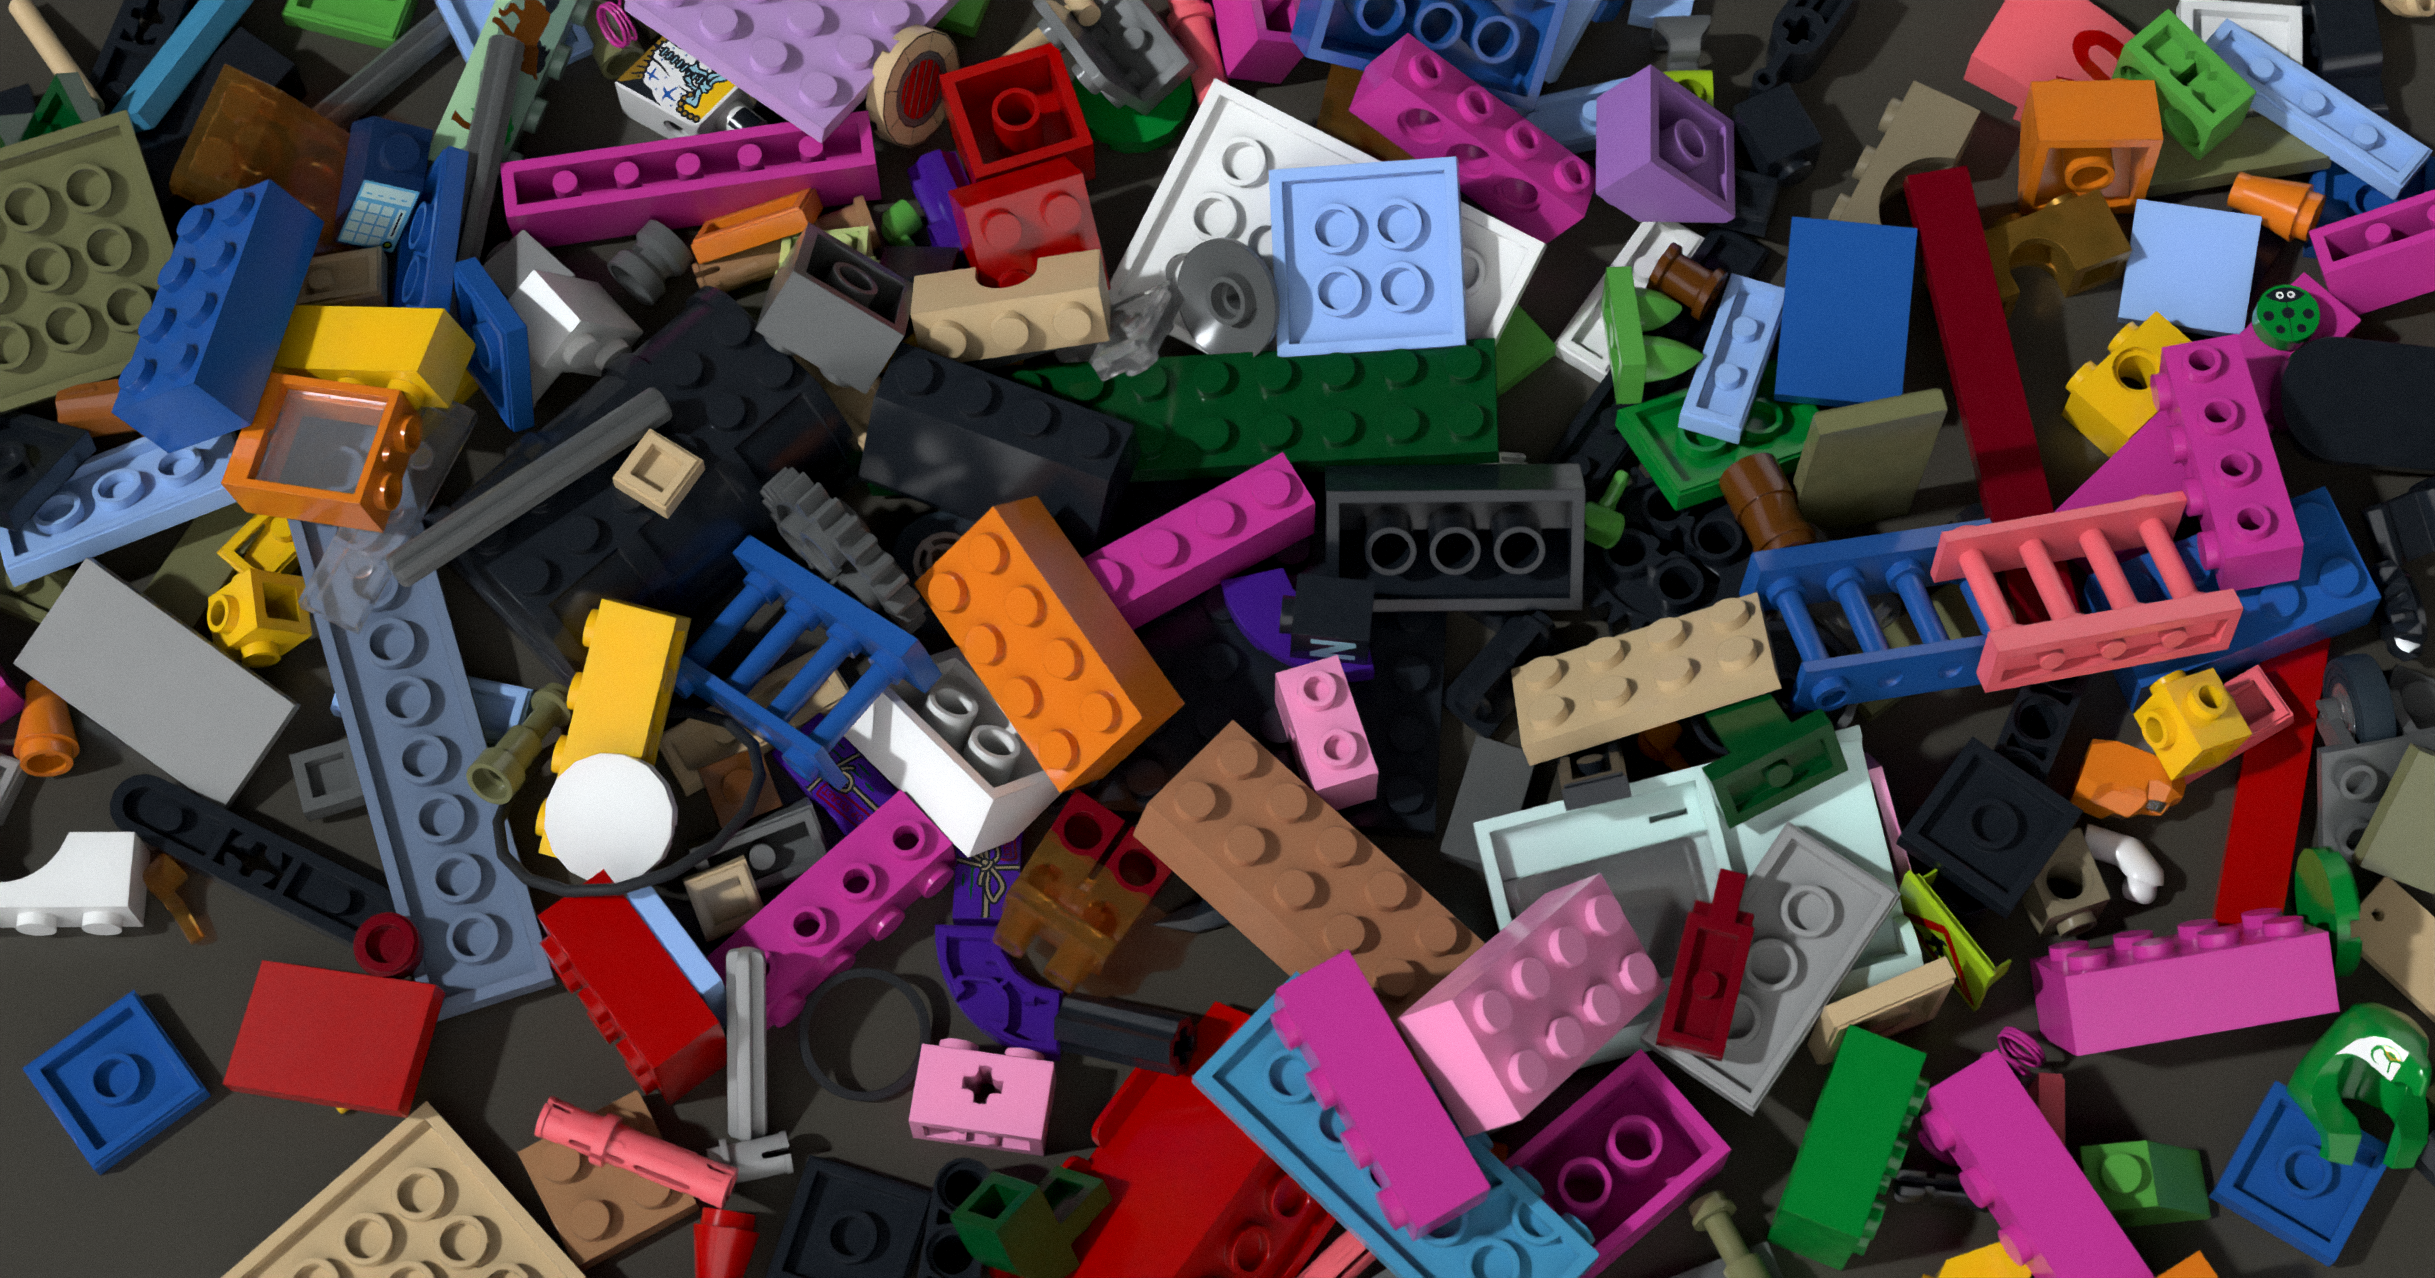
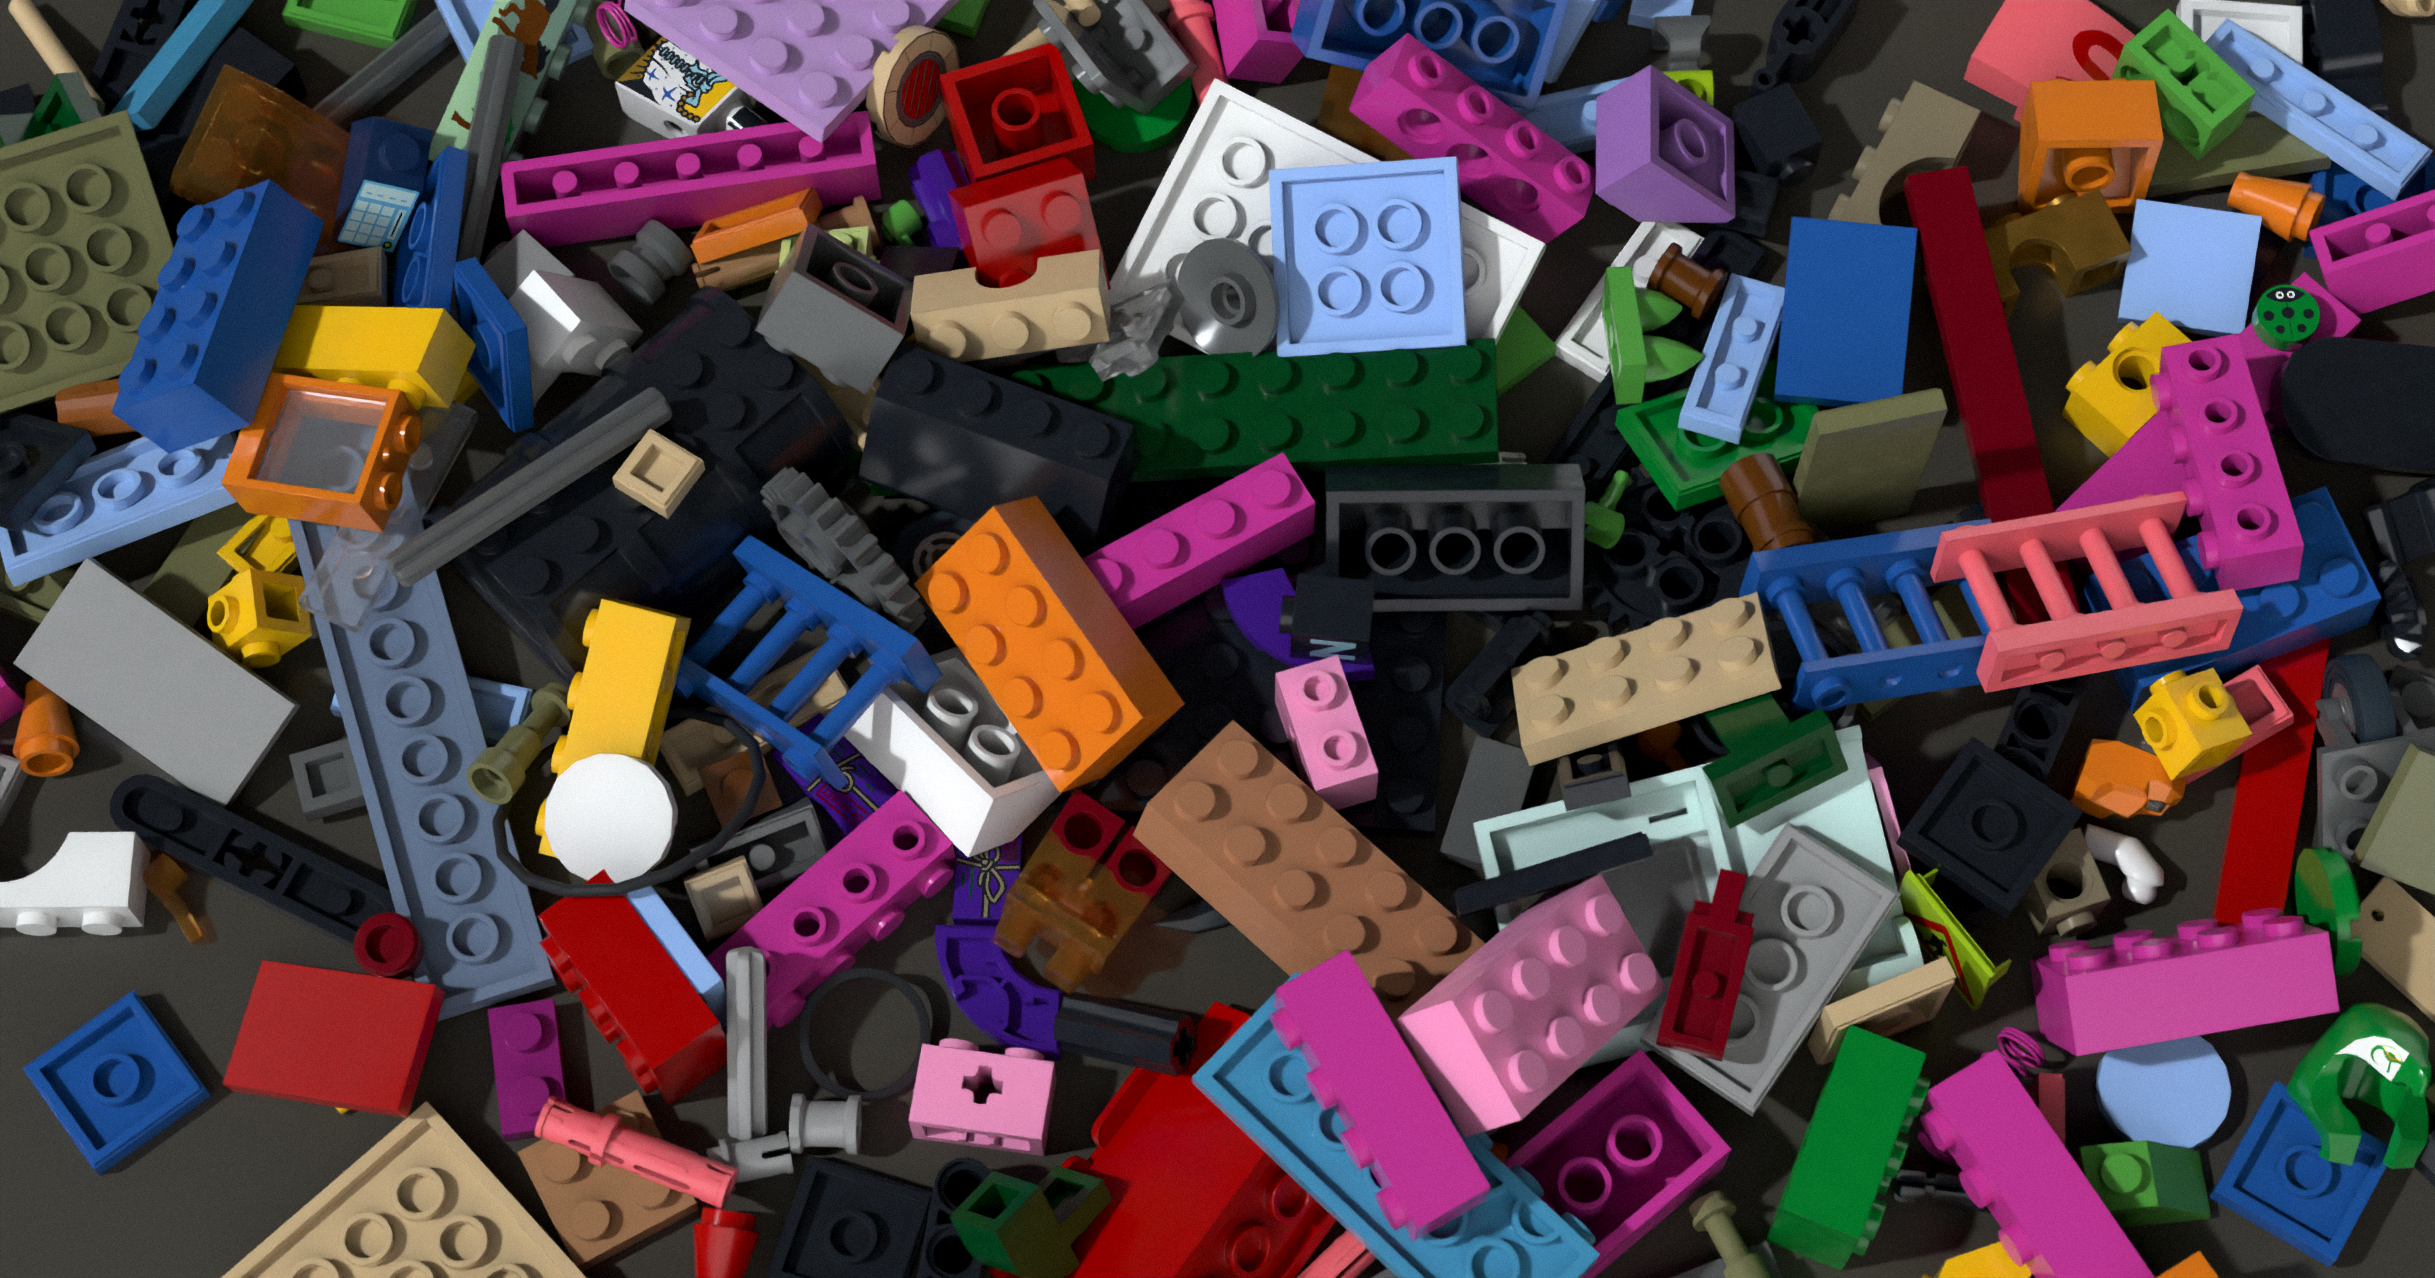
(526, 1063): none -> magenta plate
(825, 1124): none -> light grey bush
(1550, 874): none -> black tile
(2164, 1092): none -> light blue tile

